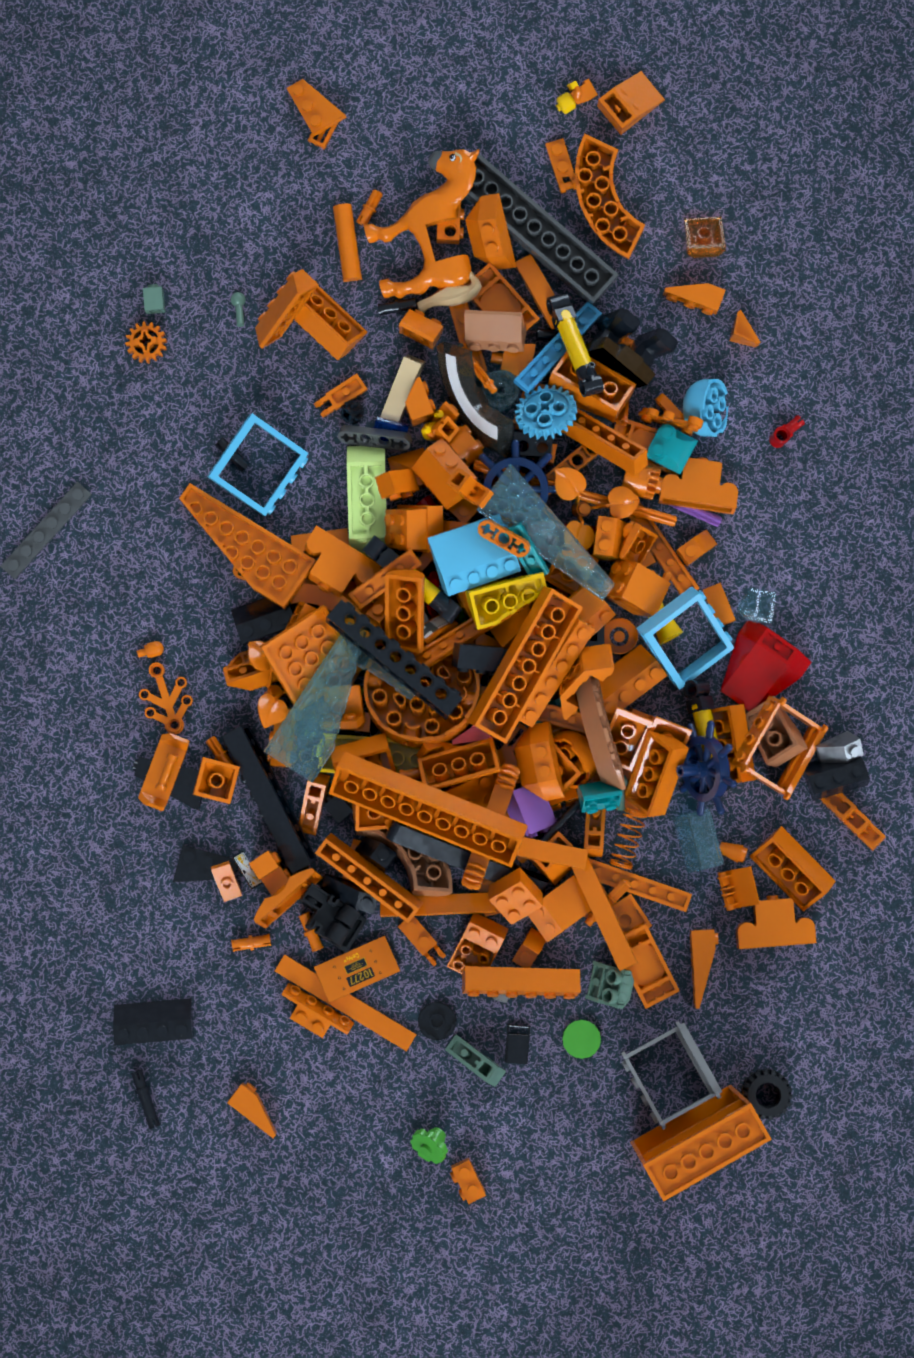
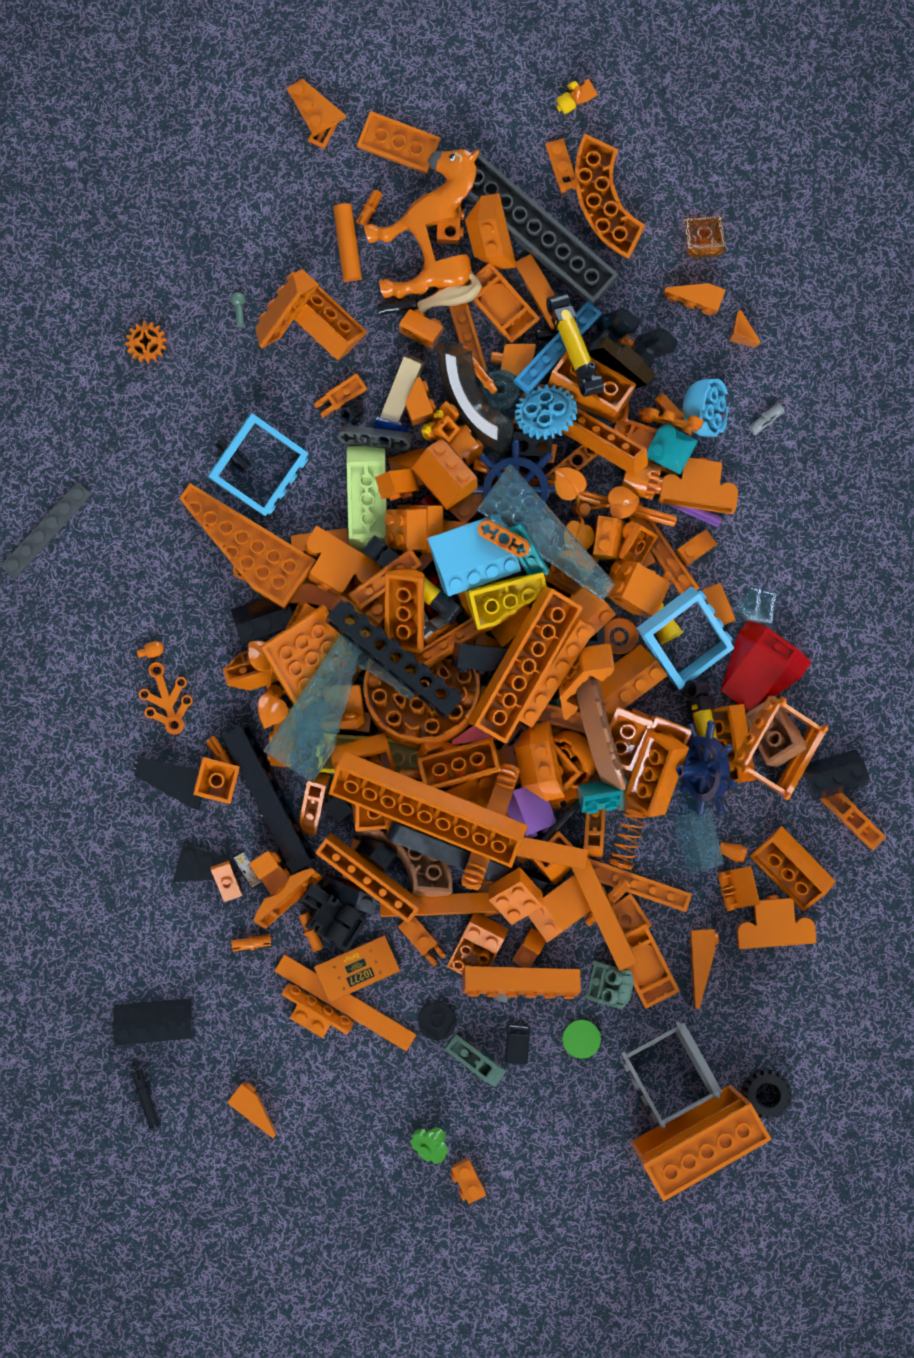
(154, 299): sand green brick -> none
(163, 771): orange piece -> none
(398, 142): none -> orange plate
(469, 488): orange brick -> none
(494, 331): nougat slope -> none
(629, 102): orange slope -> none
(766, 419): none -> light grey pin
(786, 432): red pin -> none
(840, 749): flat silver slope -> none

